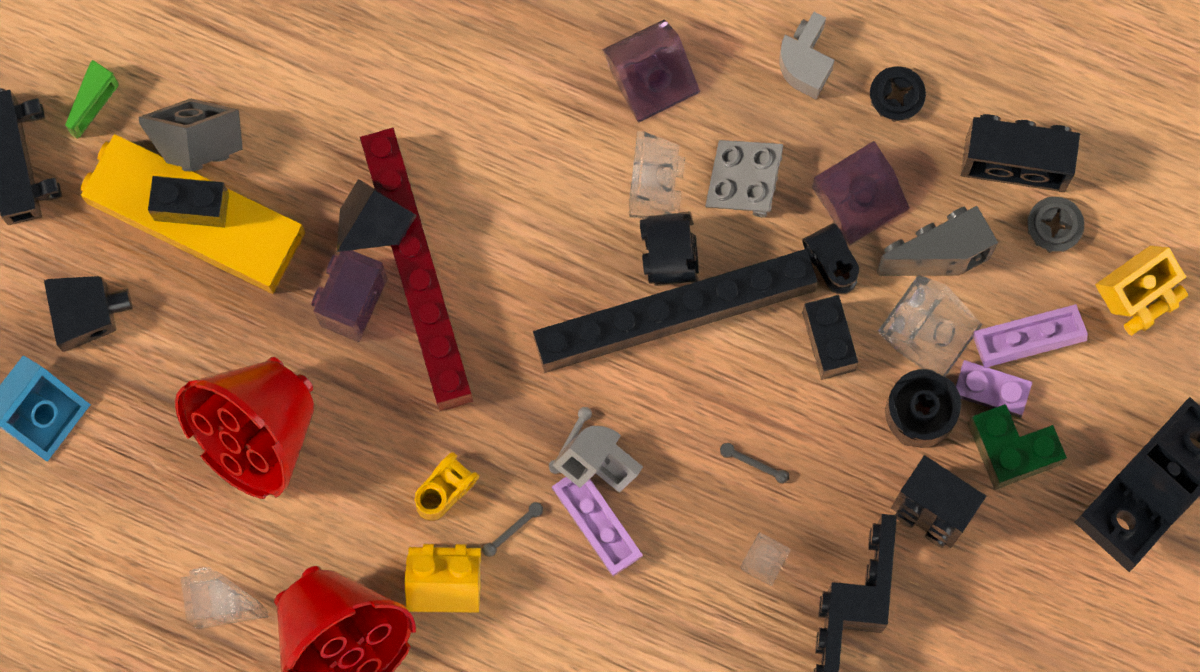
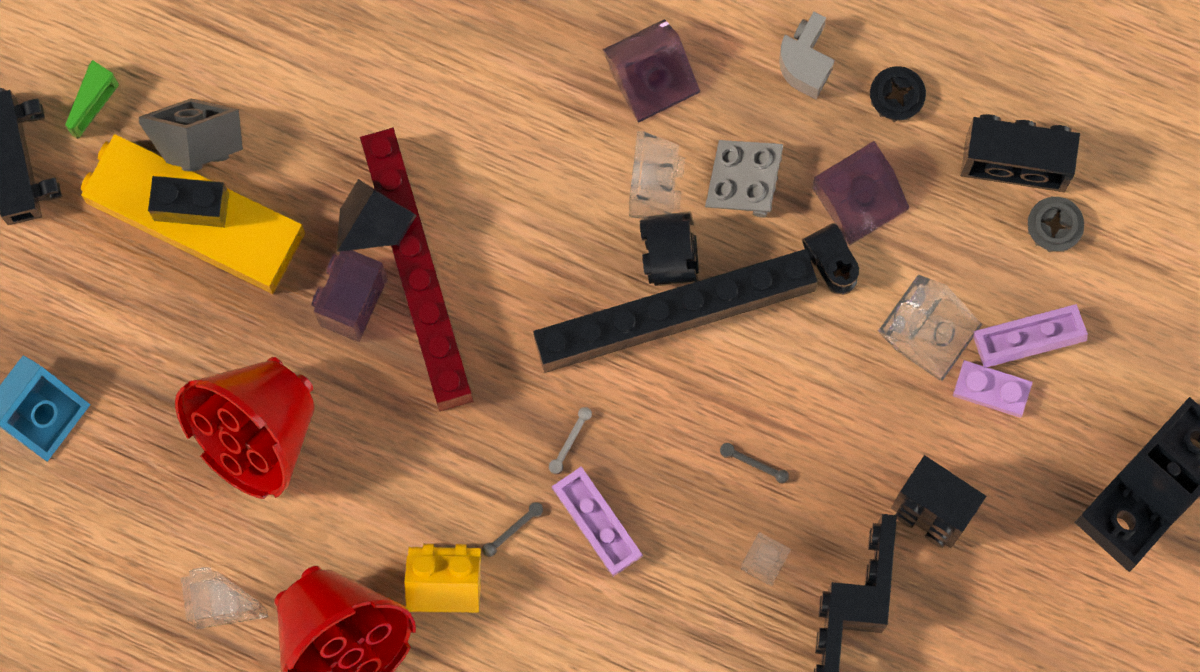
(83, 309): black torso -> none
(446, 486): yellow piece -> none
(596, 452): light grey brick -> none
(830, 337): black brick -> none
(932, 390): black brick -> none
(943, 249): dark grey slope -> none
(1010, 456): dark green brick -> none
(1139, 283): yellow brick -> none

